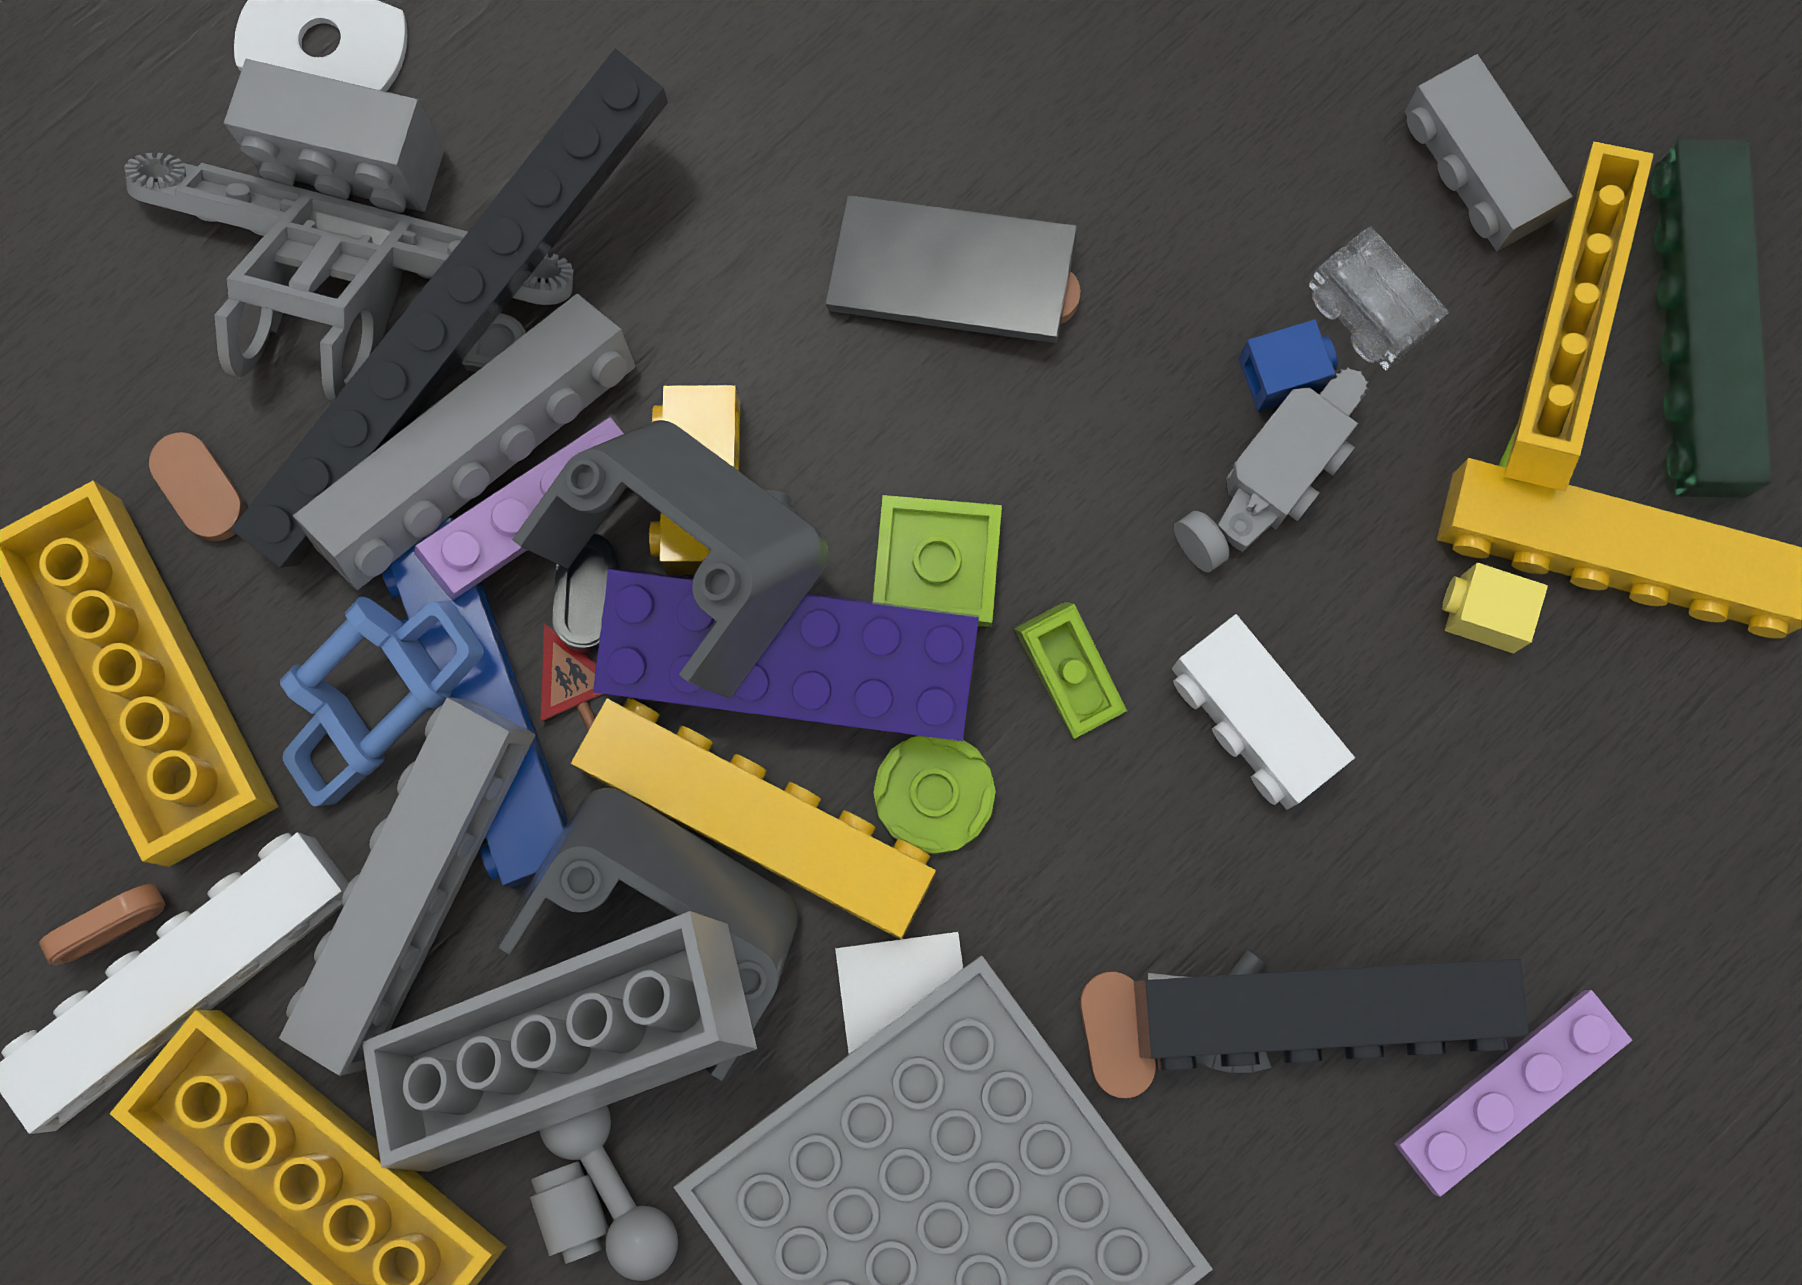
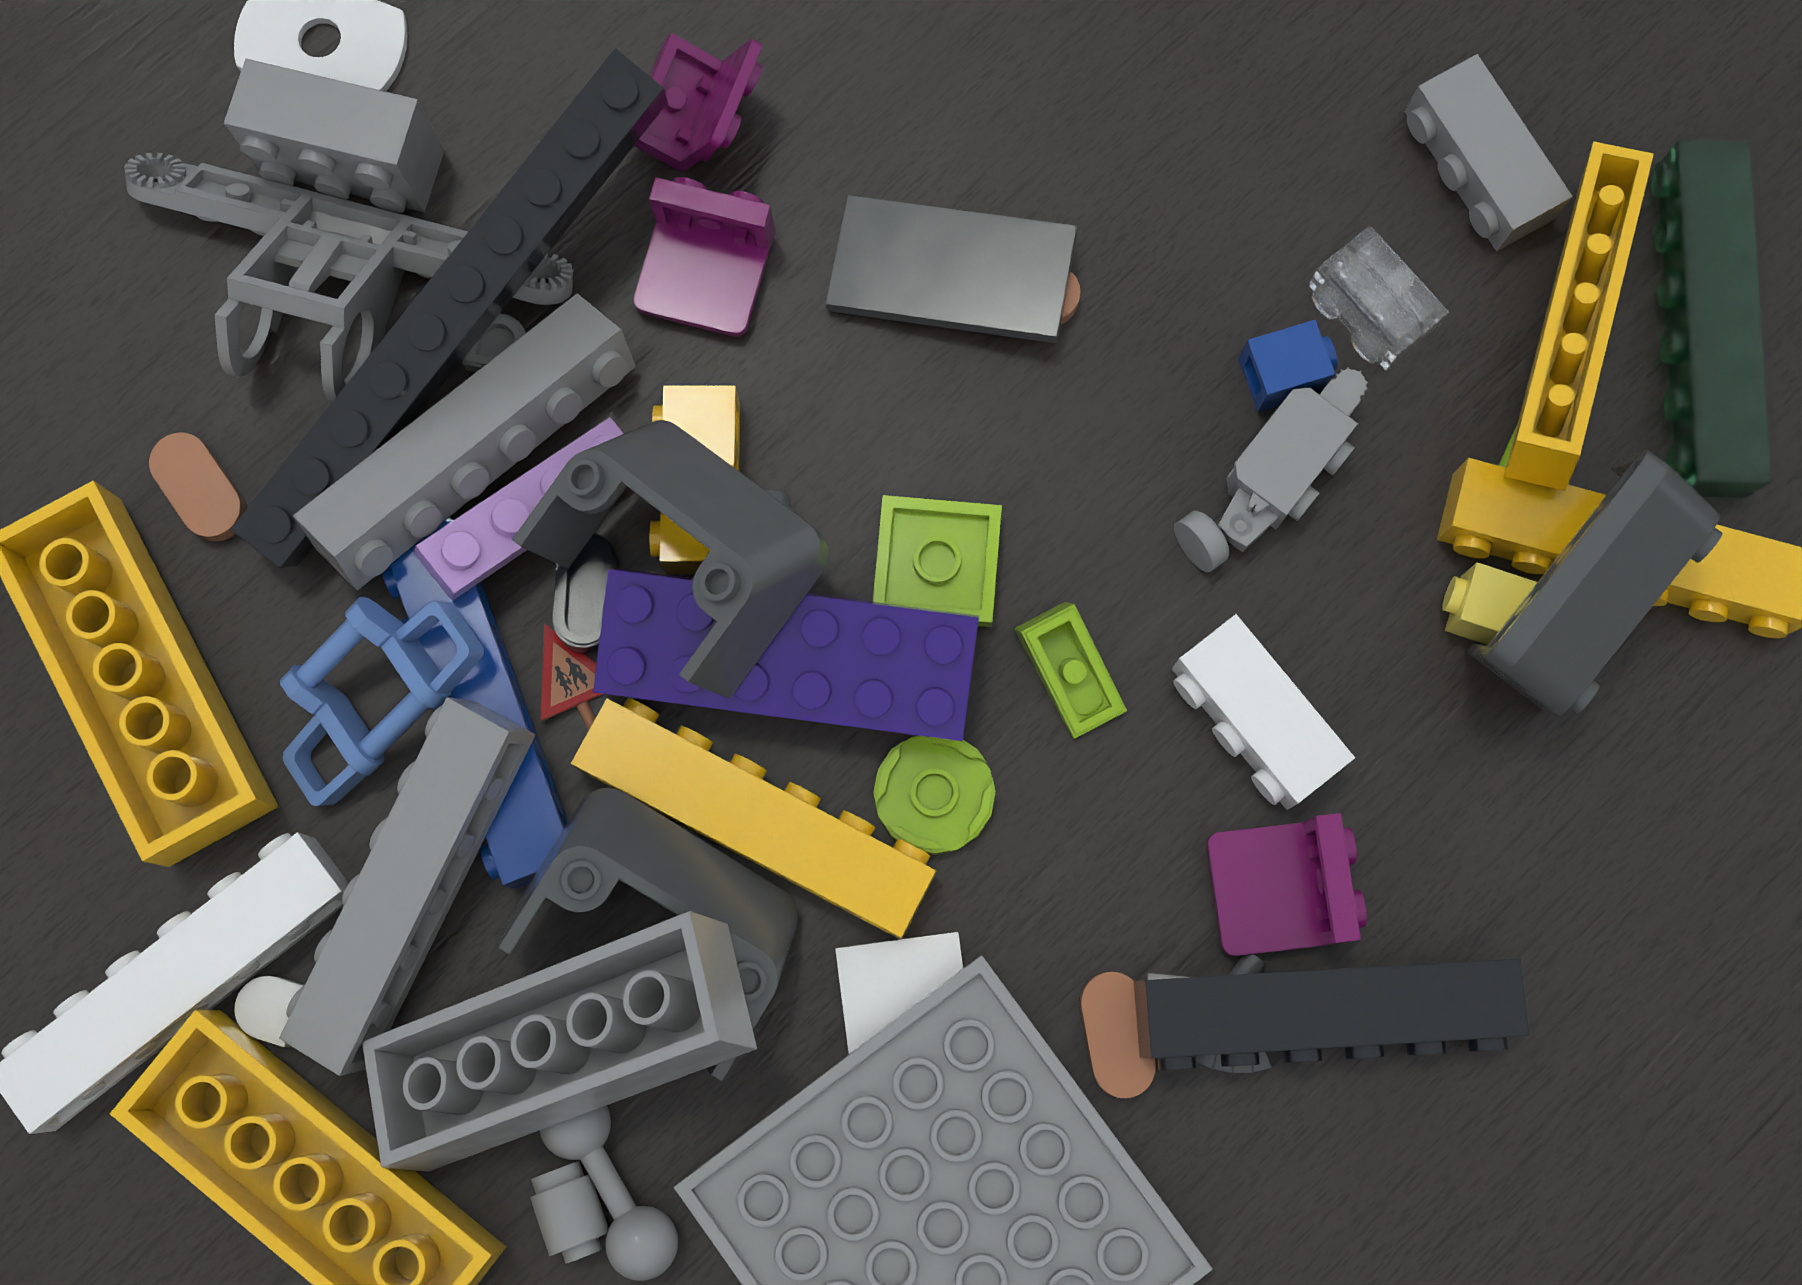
(102, 924): nougat tile -> none
(263, 1007): none -> white tile
(700, 100): none -> magenta bracket
(704, 256): none -> magenta bracket
(1285, 886): none -> magenta bracket
(1512, 1092): lavender plate -> none
(1601, 585): none -> dark grey windscreen

